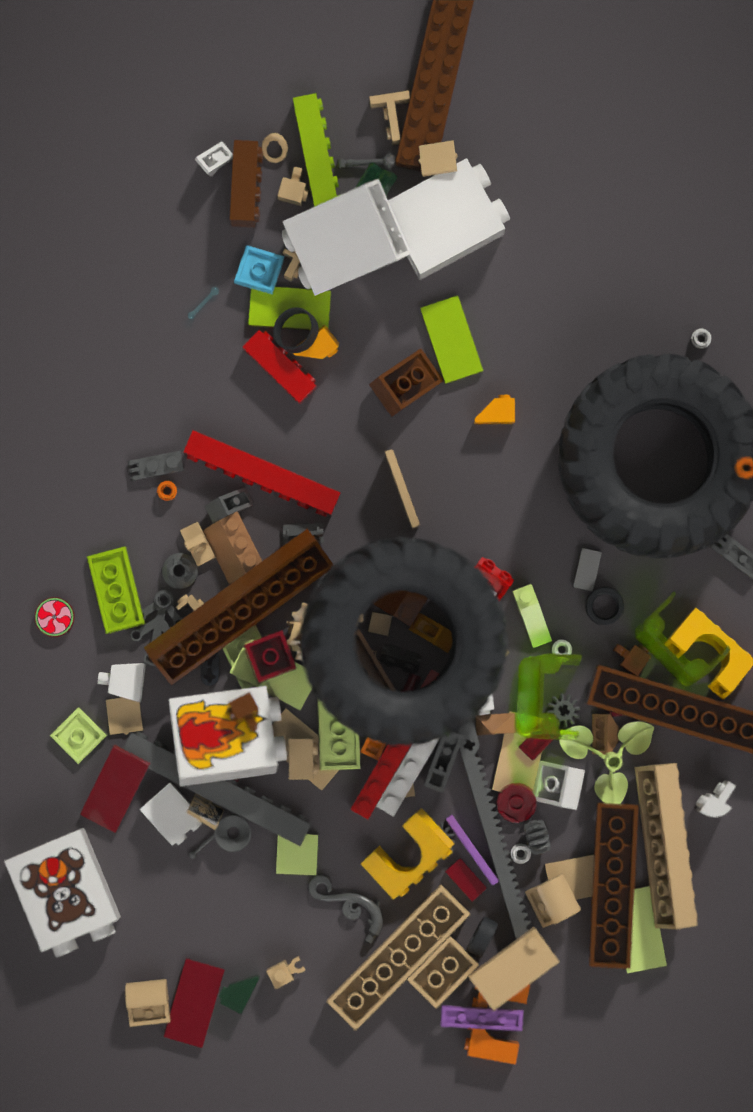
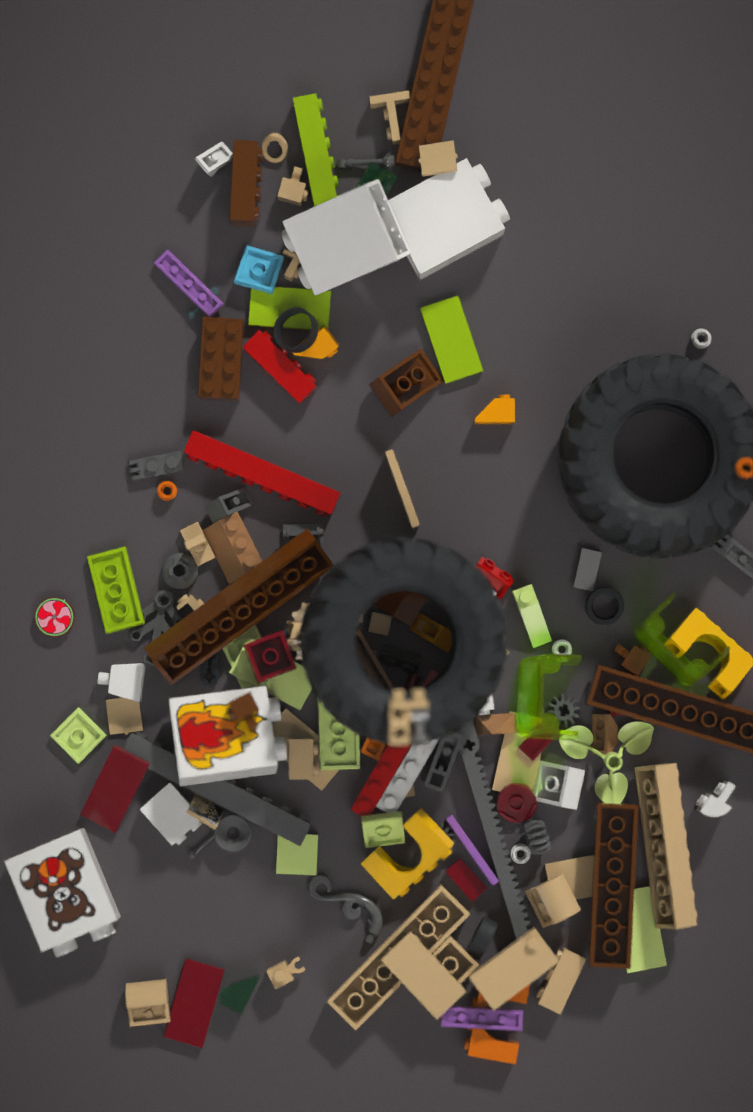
(188, 284): none -> medium lavender tile
(221, 359): none -> reddish brown brick
(383, 829): none -> yellowish green tile
(406, 712): none -> tan hips
(423, 975): none -> tan tile
(560, 980): none -> tan brick

